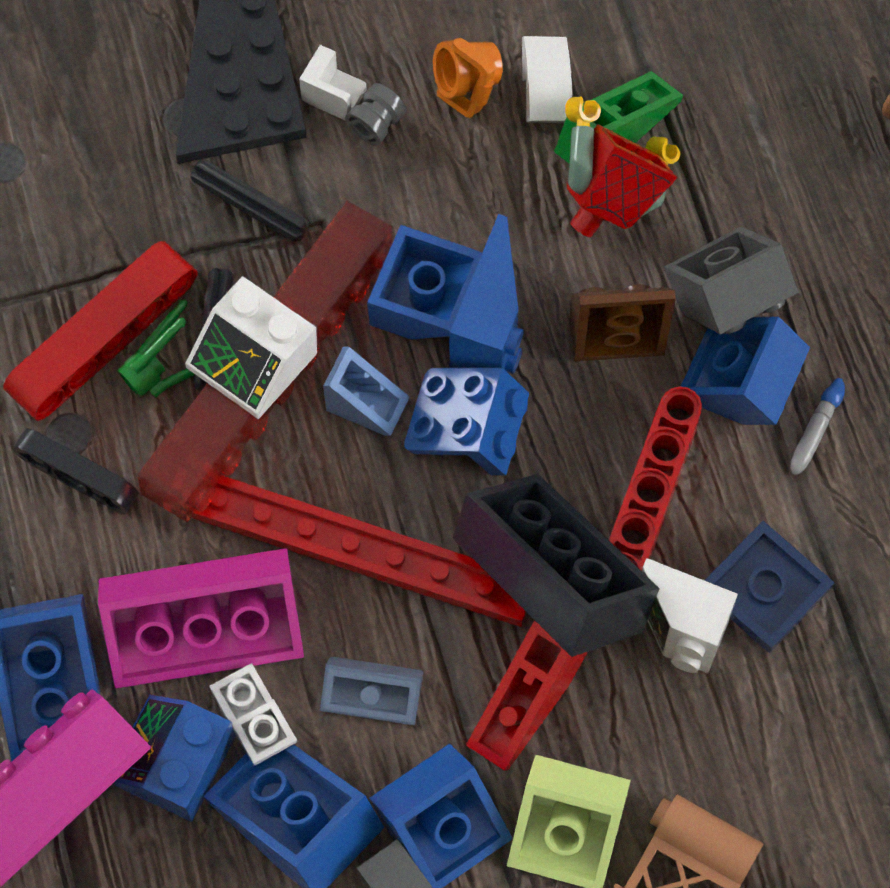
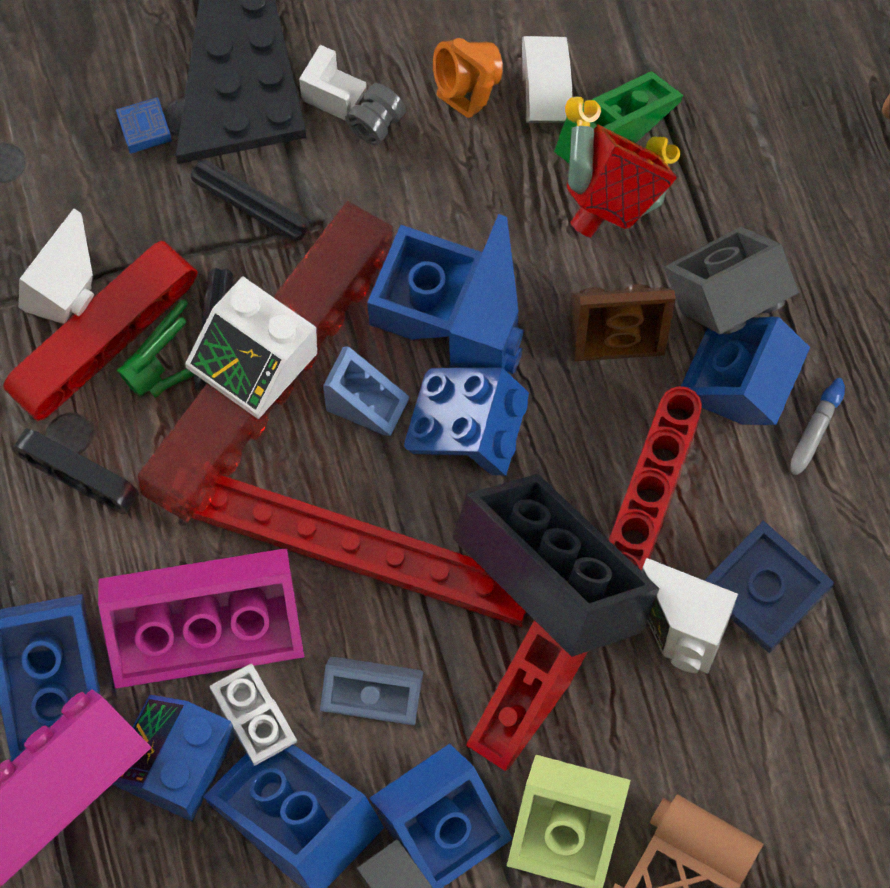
(60, 275): none -> white slope
(143, 125): none -> blue tile

